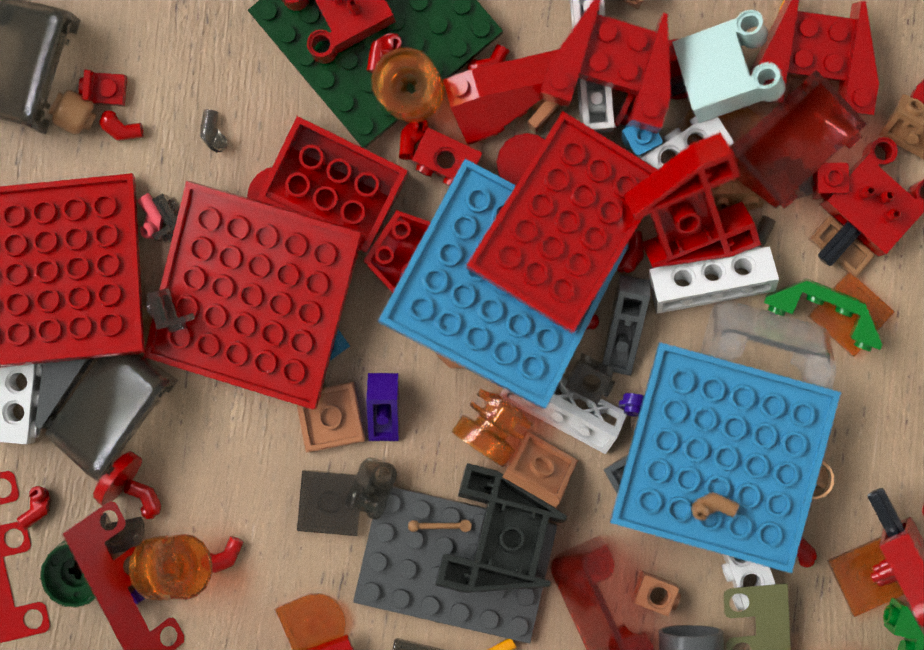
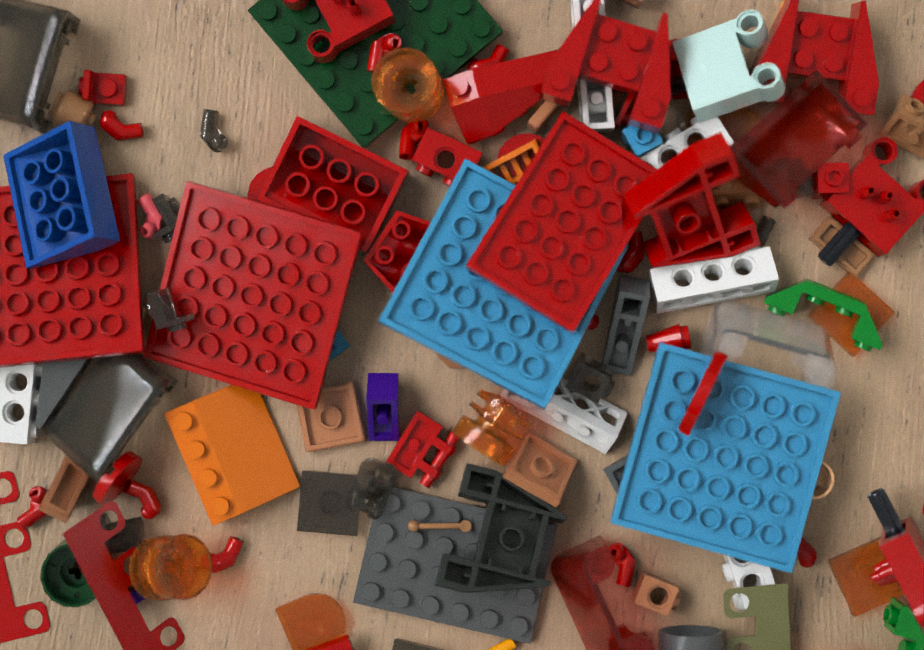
(61, 195): none -> blue slope
(64, 491): none -> nougat tile
(232, 451): none -> orange slope
(414, 445): none -> red plate
(512, 156): none -> orange slope
(625, 561): none -> red arm
(631, 404): dark purple plate -> none
(674, 335): none -> red cone
(702, 393): none -> red tile
(711, 503): medium nougat arm -> none

